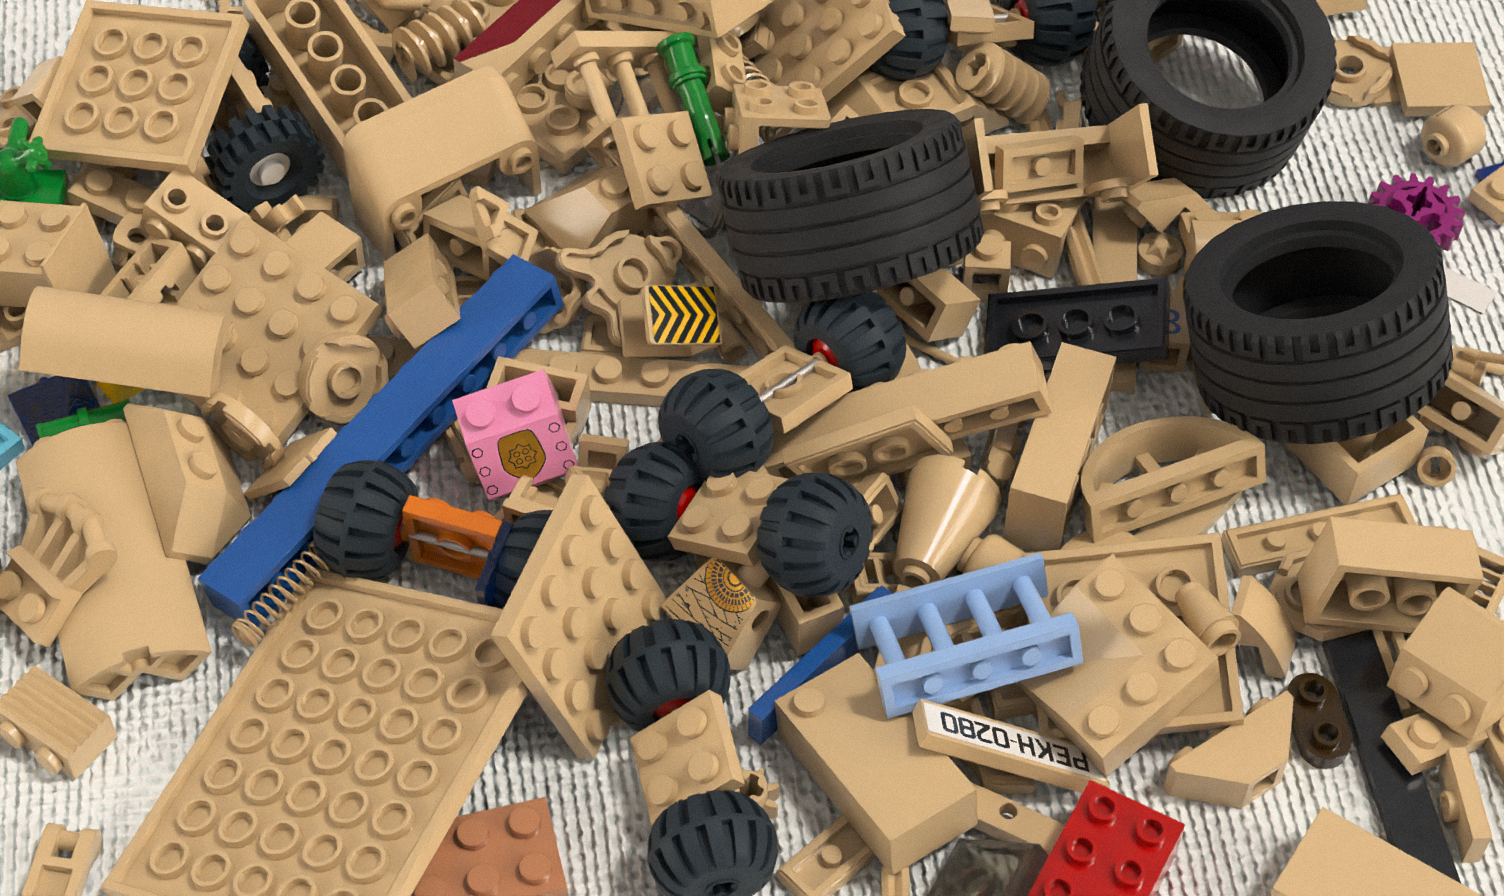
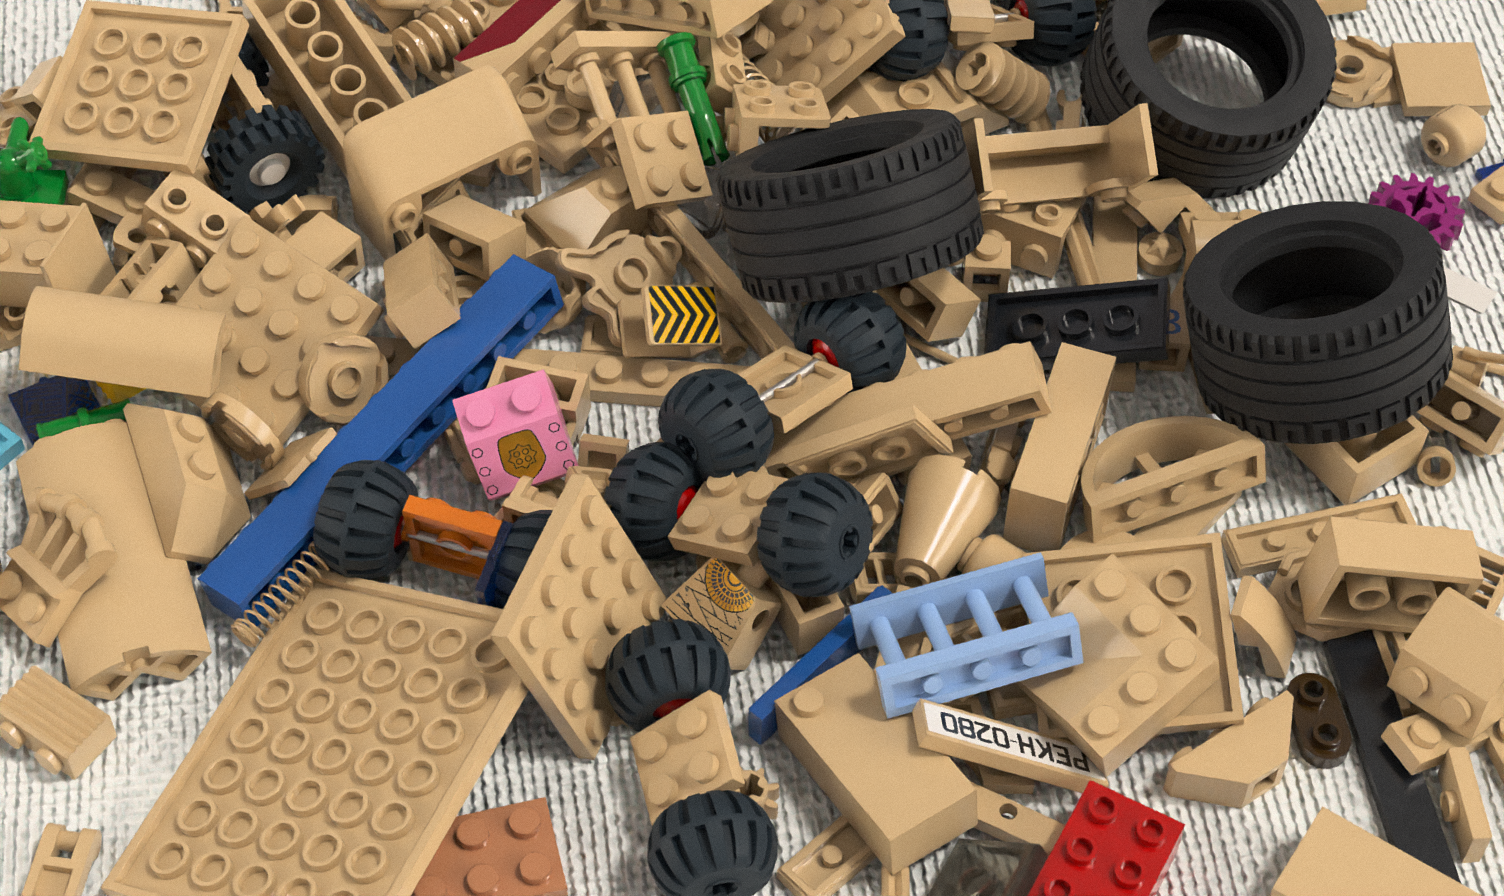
(499, 231): tan slope -> none
(1039, 163): tan plate -> none
(1208, 618): tan cone -> none

